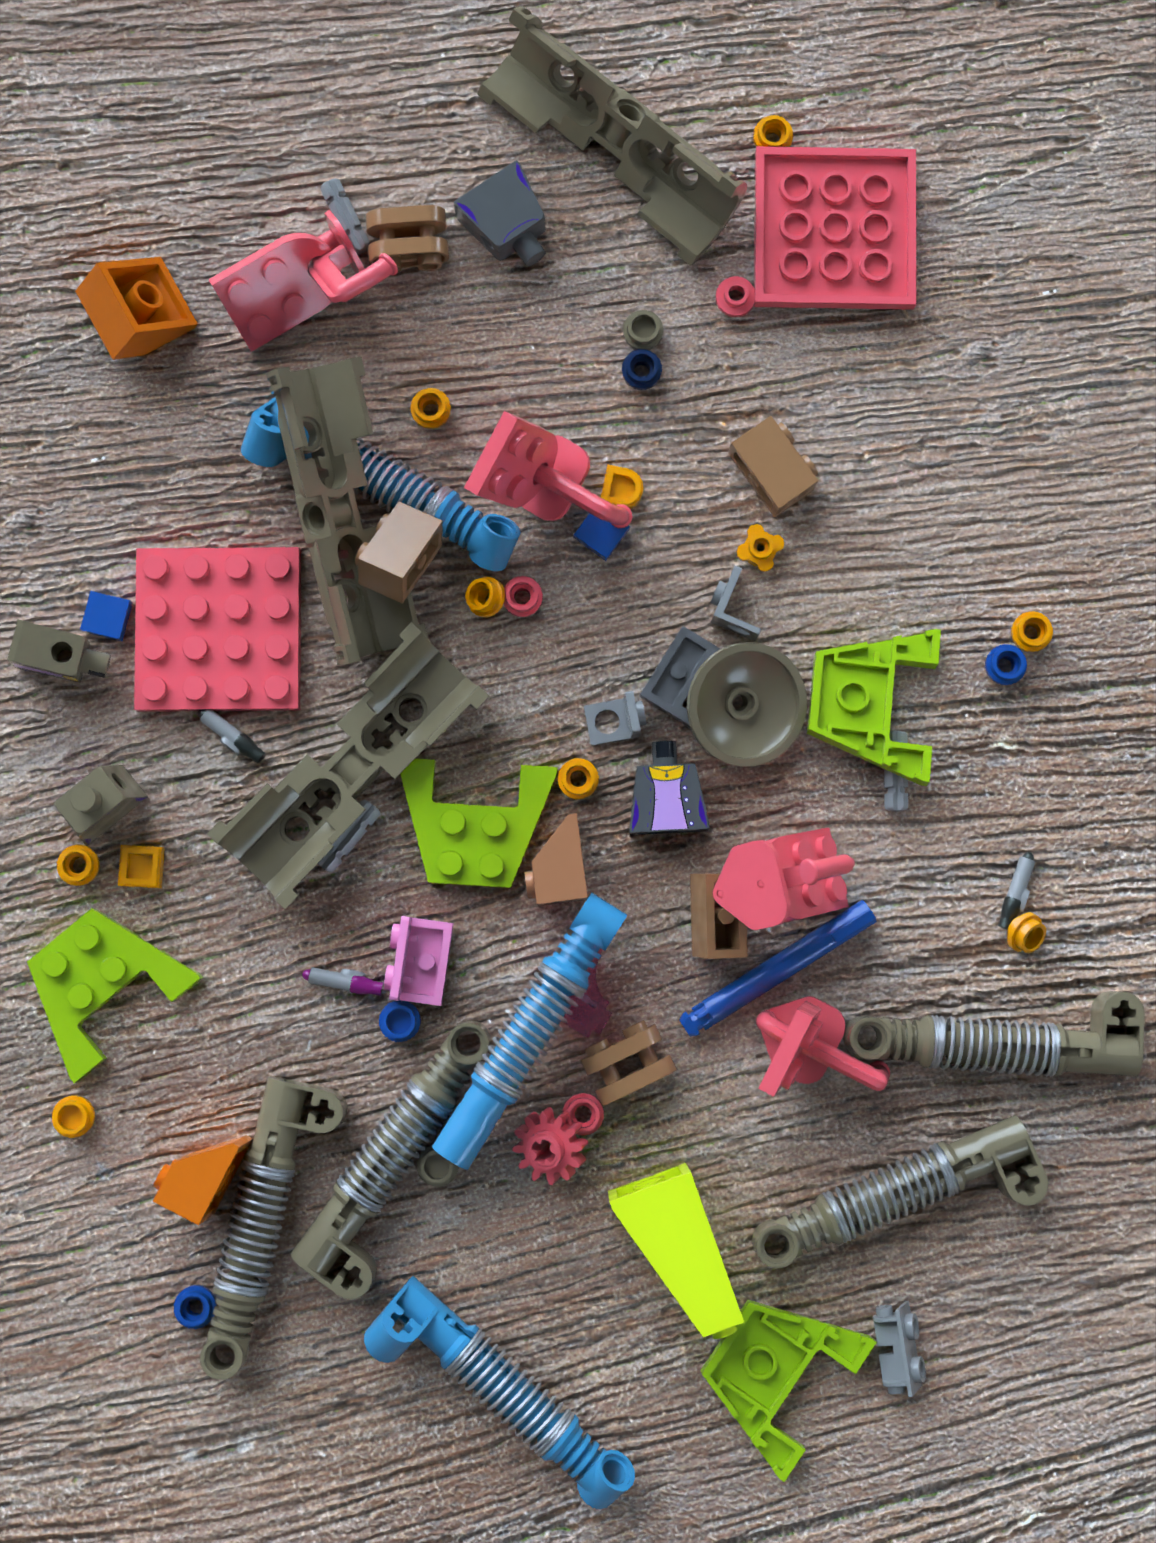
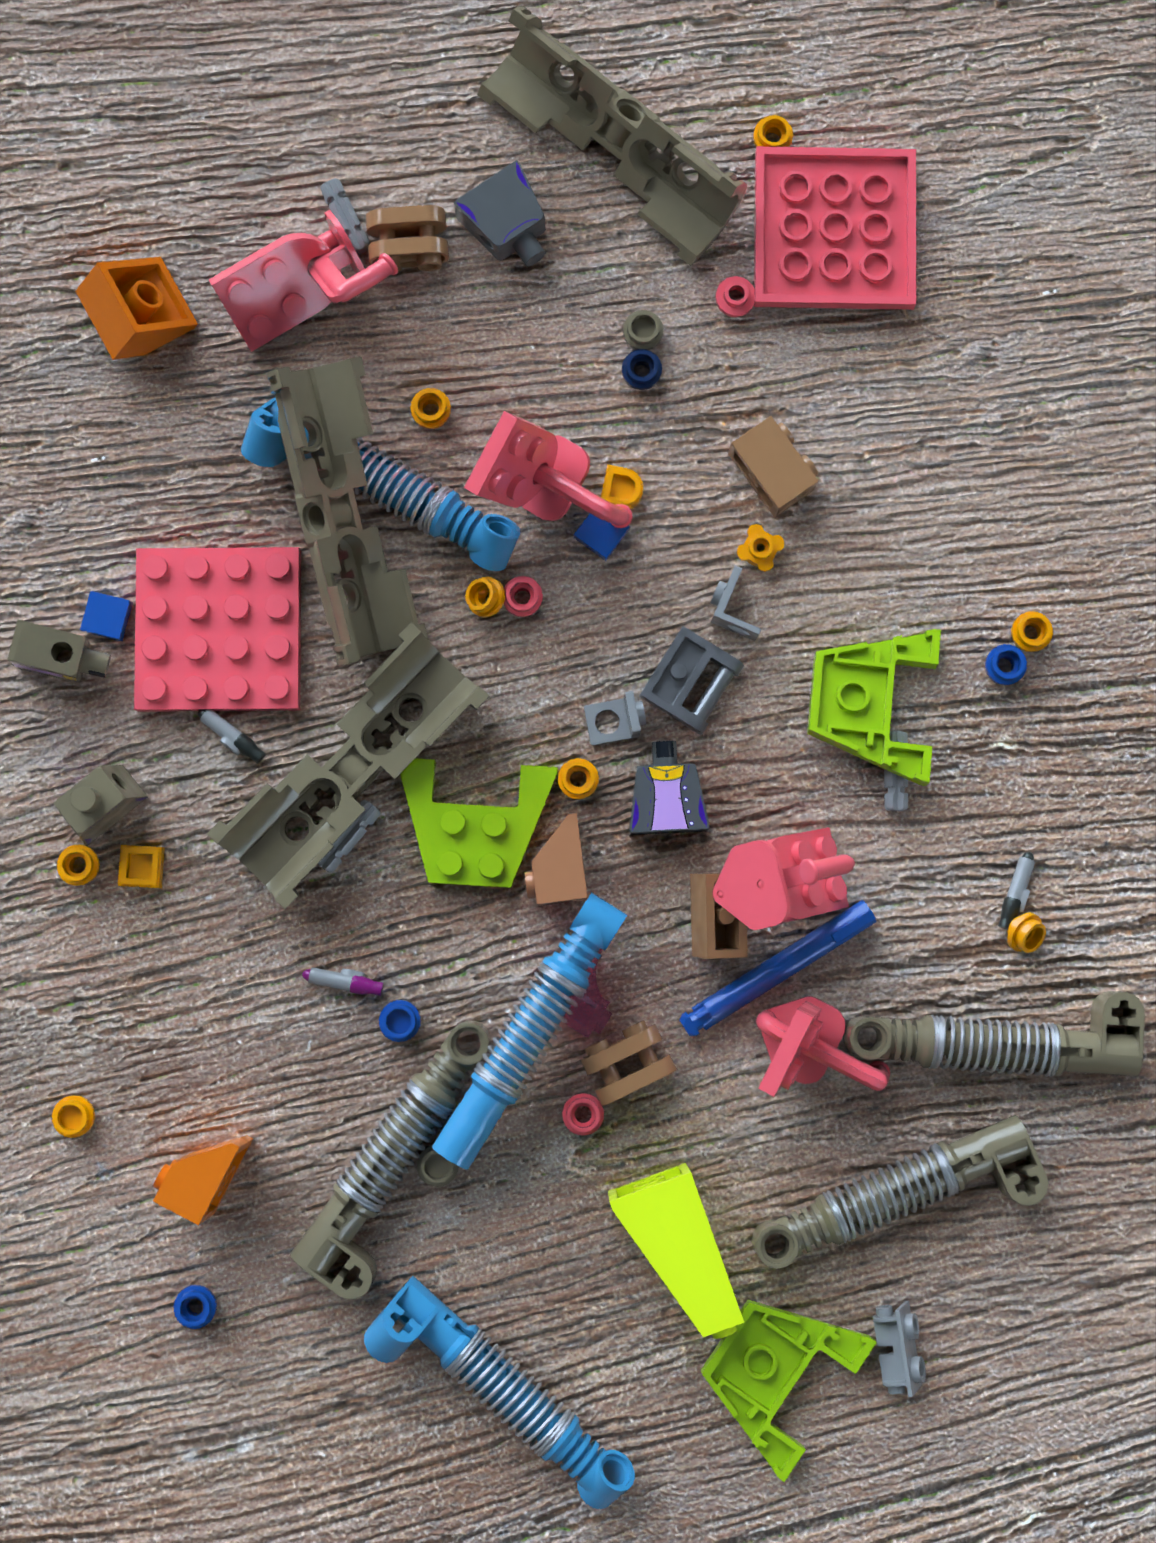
(88, 969): lime wing -> none
(266, 1171): dark tan piece -> none
(399, 551): brick -> none
(419, 960): bright pink bracket -> none
(564, 1149): coral gear -> none
(770, 710): dark tan dish -> none

